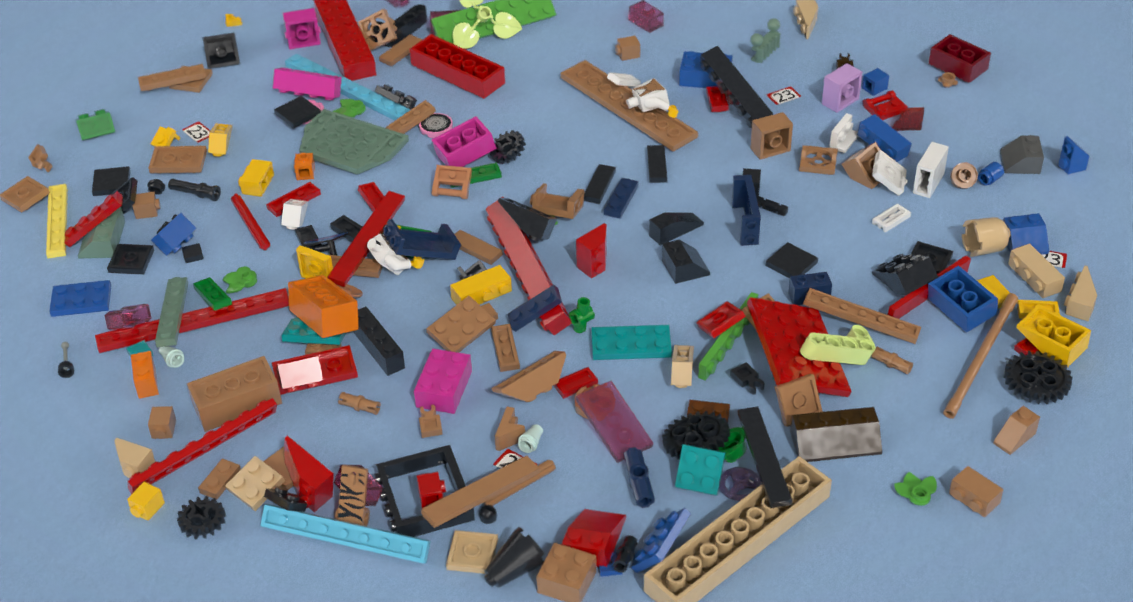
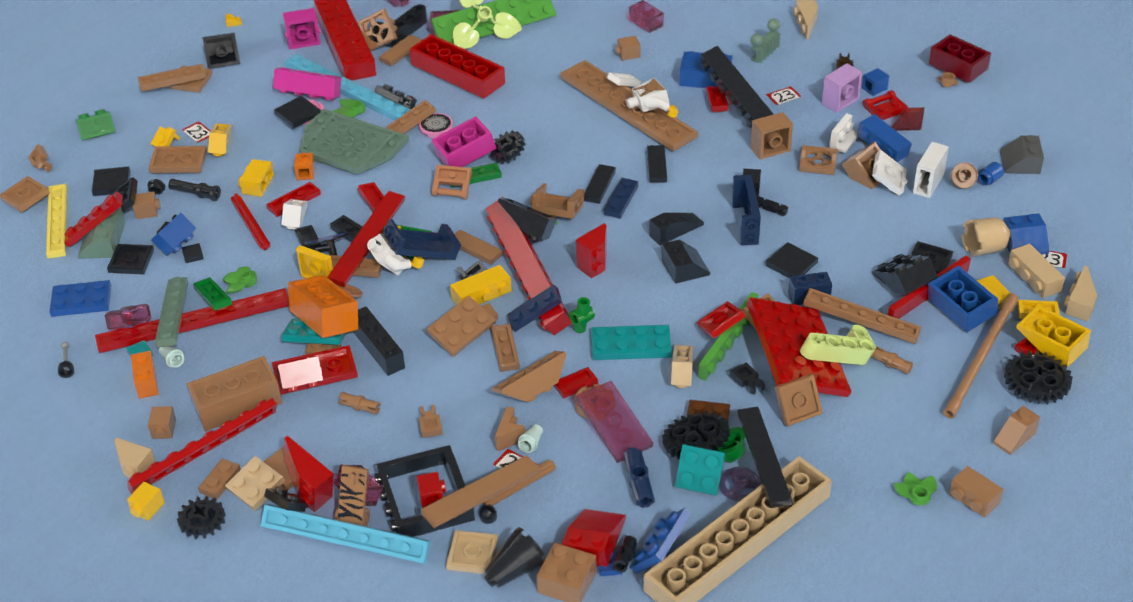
(443, 380): dark pink brick -> none
(836, 434): slope -> none
(893, 220): white tile -> none
(1072, 157): blue slope -> none

